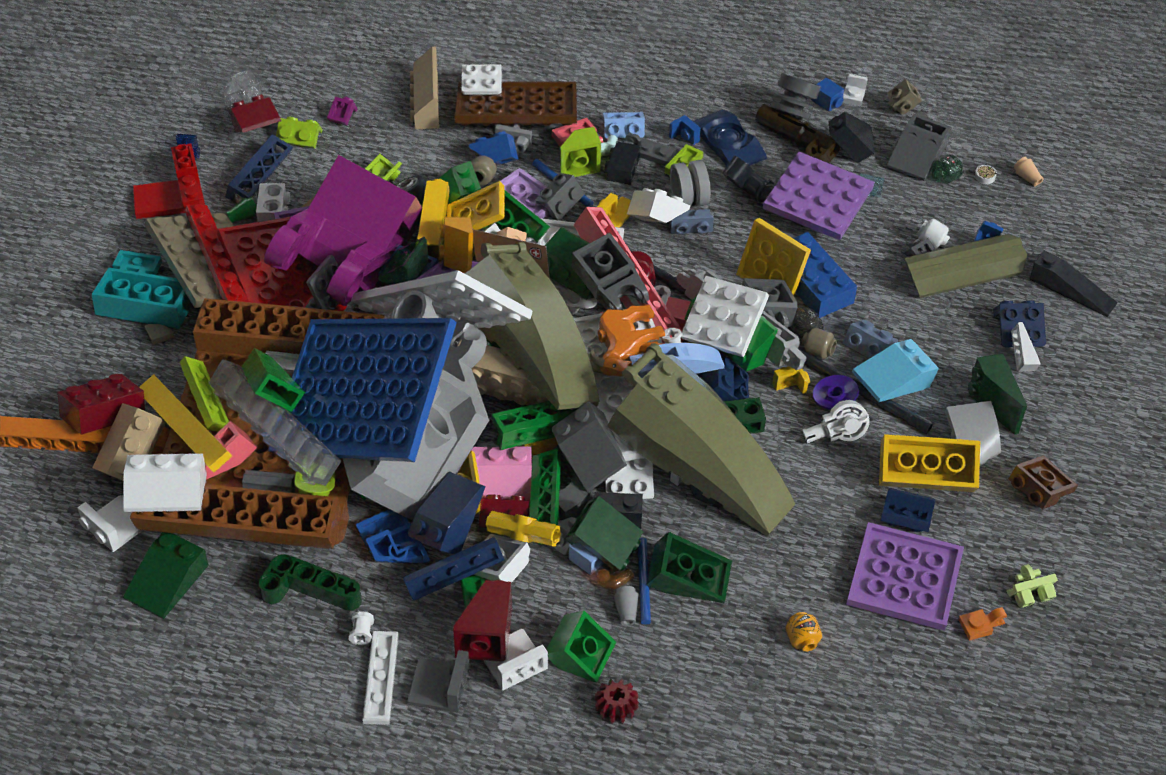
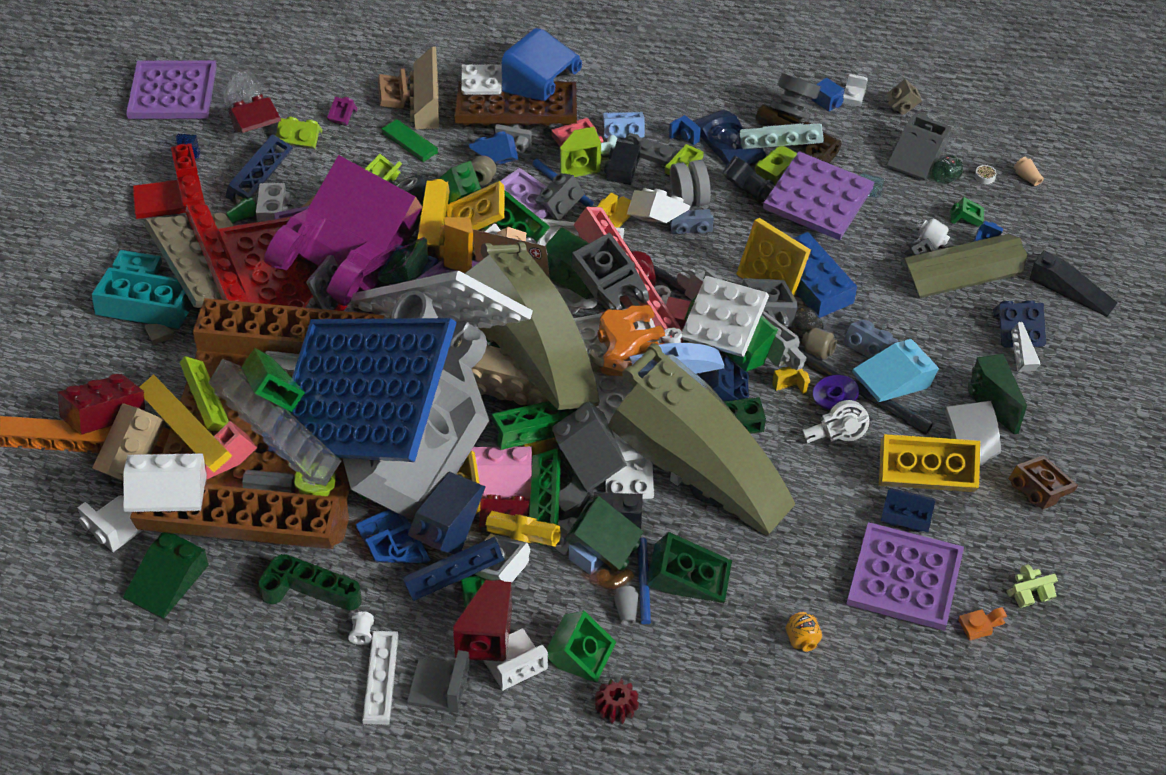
(171, 90): none -> medium lavender plate
(393, 90): none -> medium nougat bracket
(410, 140): none -> green tile
(534, 63): none -> blue windscreen
(775, 164): none -> lime brick
(781, 135): none -> light aqua bracket
(852, 135): black slope -> none
(967, 210): none -> green bracket

